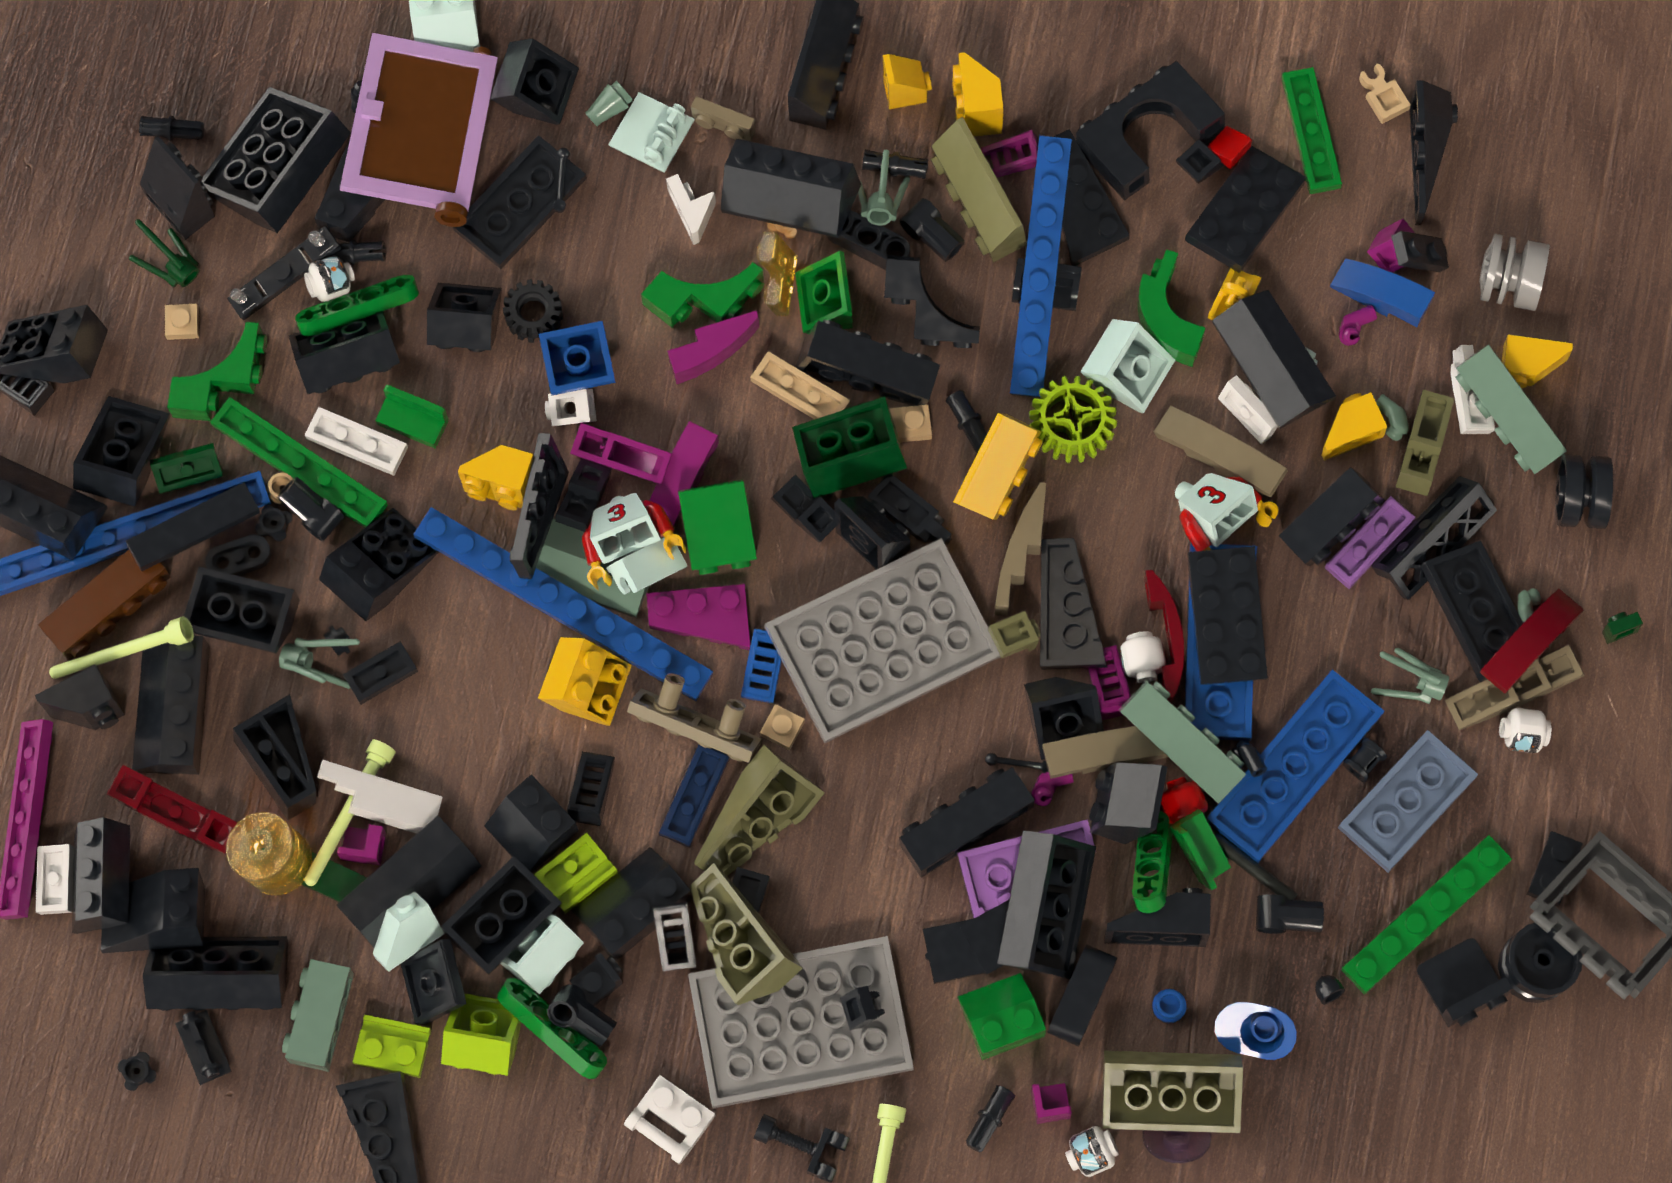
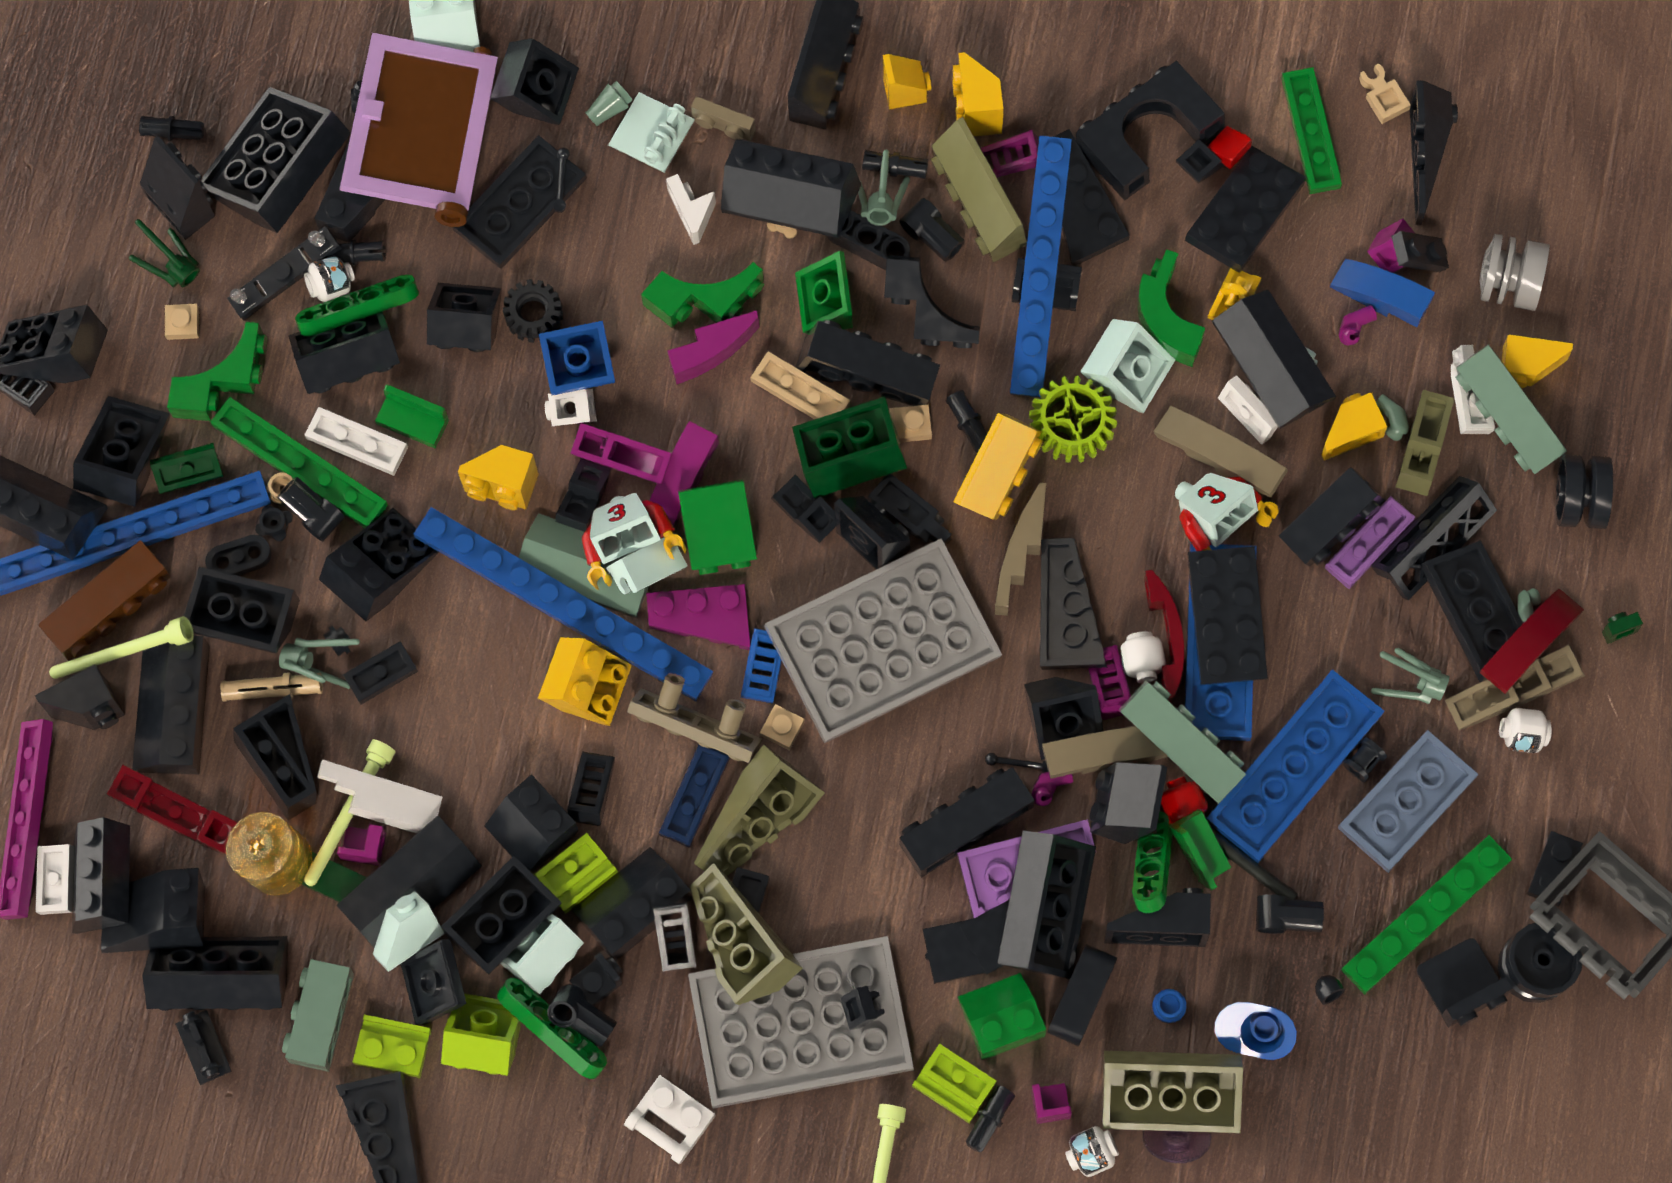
(127, 1069): black plate -> none
(192, 526): black tile -> none
(233, 689): none -> tan pin
(539, 505): black wing -> none
(768, 1130): black bar -> none
(781, 264): clear yellow plate -> none
(954, 1083): none -> lime plate
(1014, 634): olive bracket -> none
(1250, 756): black arm -> none

